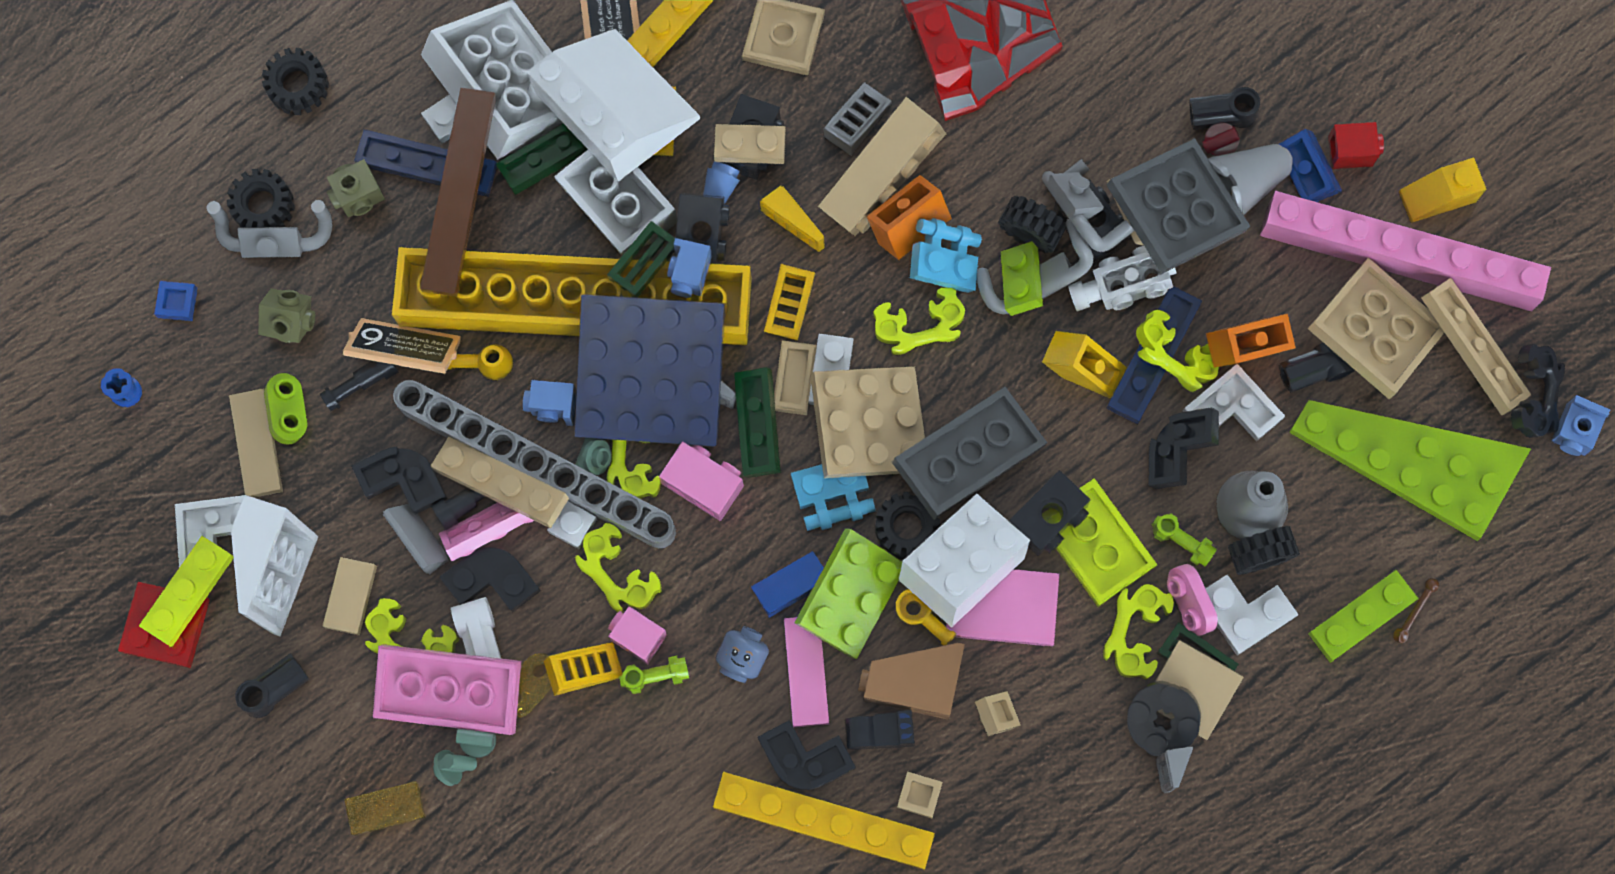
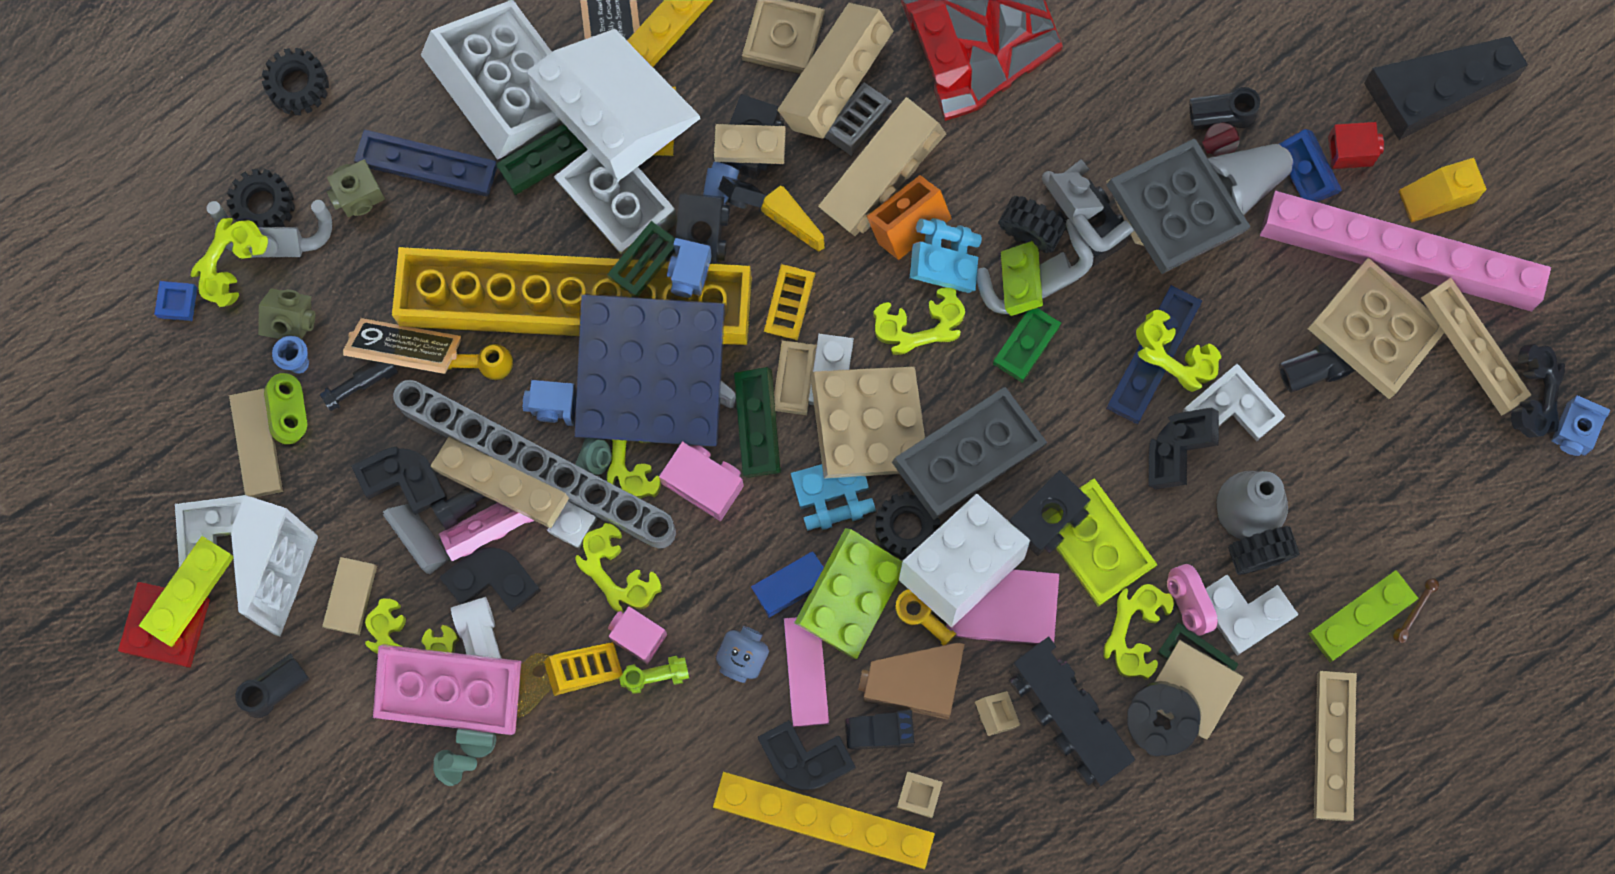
(131, 392): blue bush -> none
(243, 235): none -> neon yellow helmet
(291, 354): none -> medium blue cone
(384, 808): clear yellow plate -> none
(441, 118): white plate -> none
(458, 192): reddish brown tile -> none
(741, 193): none -> black plate
(835, 70): none -> tan brick
(1026, 344): none -> green plate
(1069, 714): none -> black wedge
(1084, 363): yellow slope -> none
(1126, 272): white brick -> none
(1167, 528): lime bar -> none
(1171, 767): light grey slope -> none
(1250, 340): orange brick -> none
(1335, 746): none -> tan plate
(1433, 468): lime wing -> none
(1439, 84): none -> black wedge

